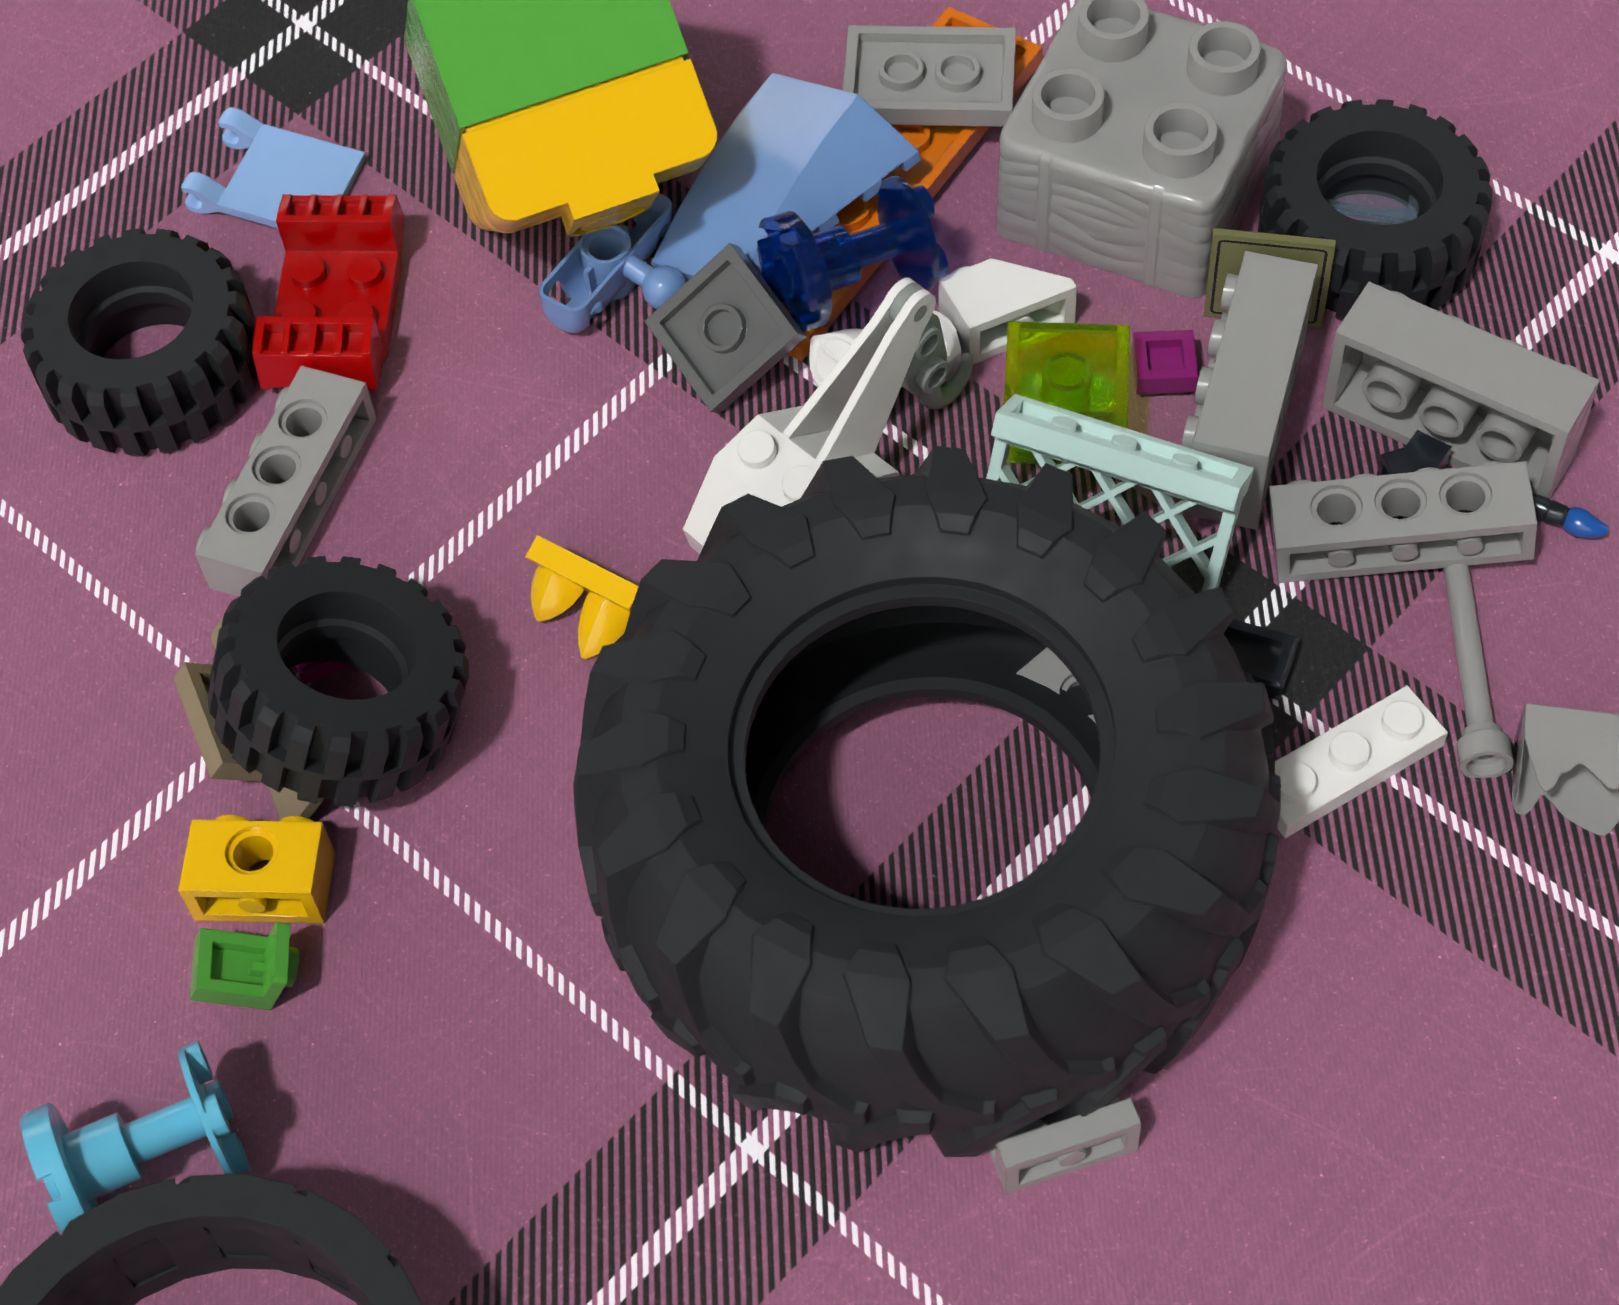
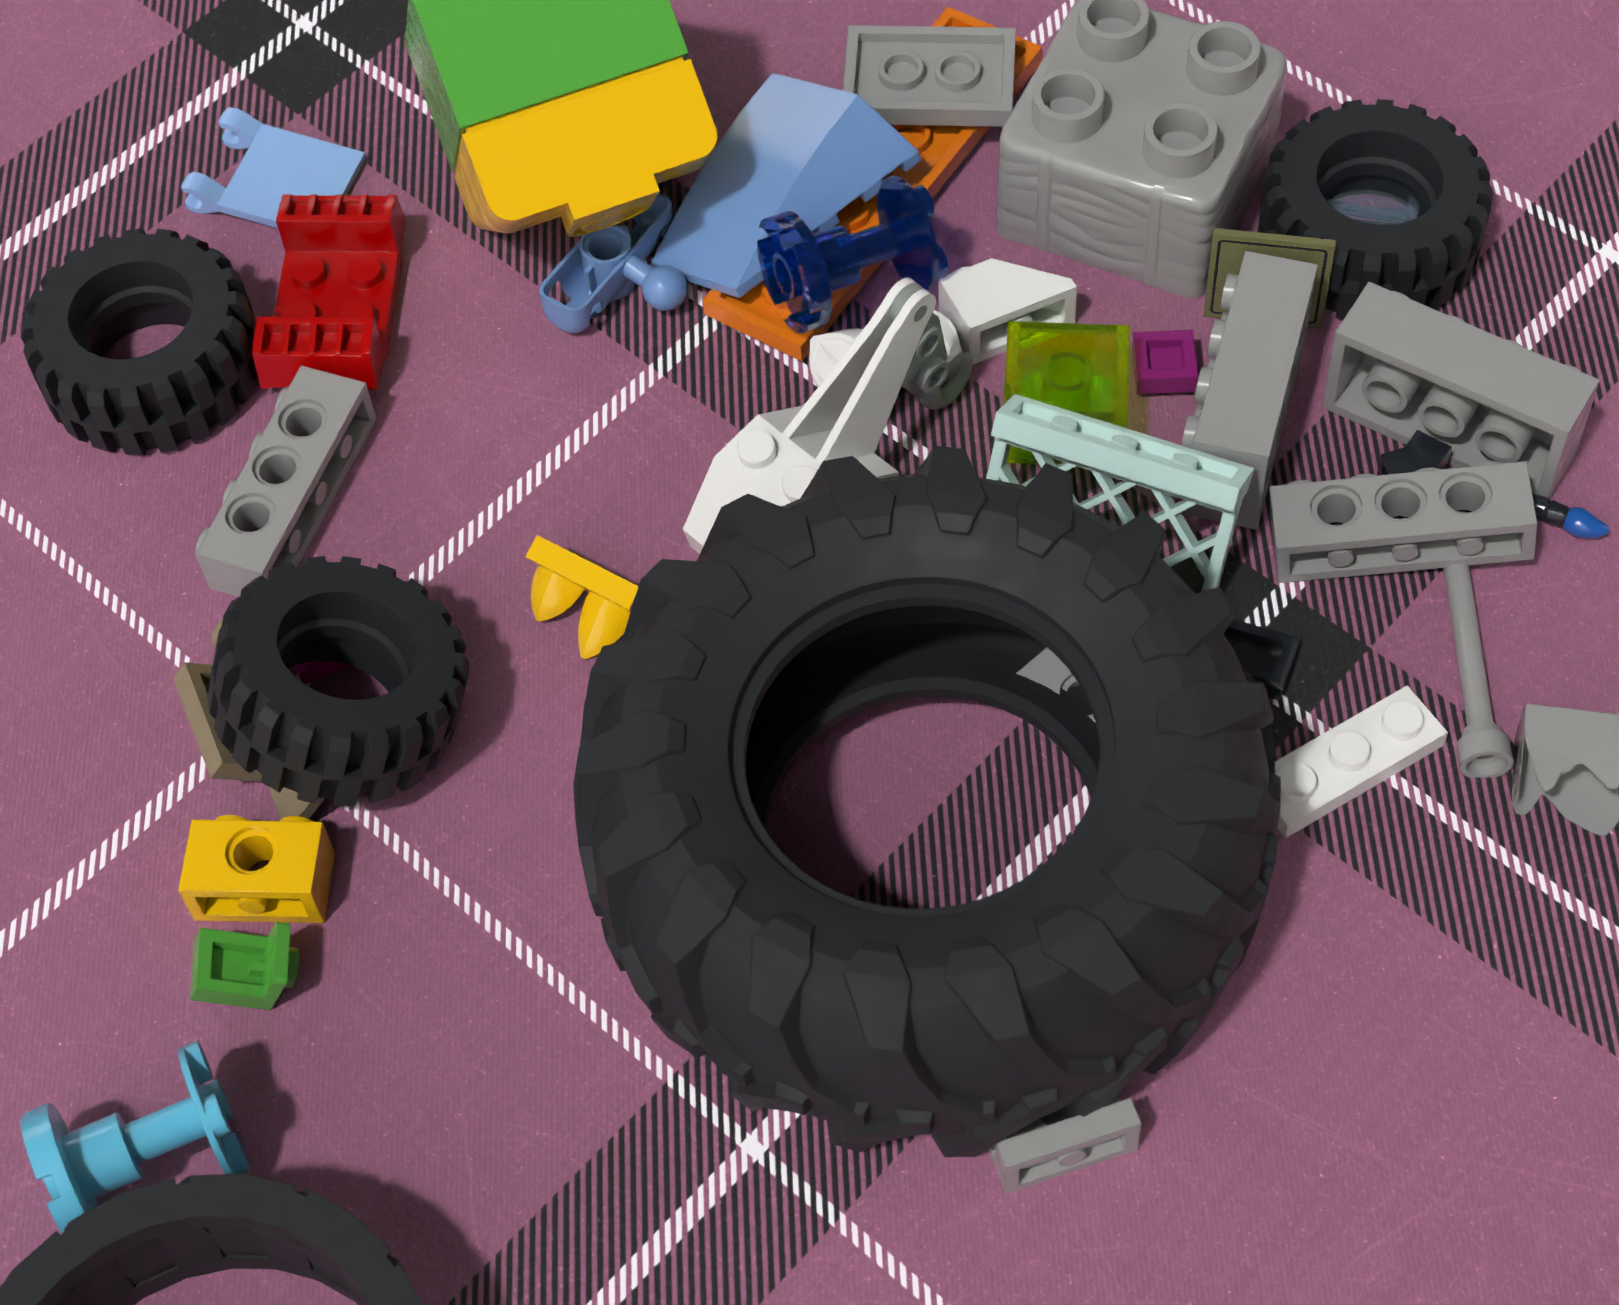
(725, 328): dark grey plate -> none

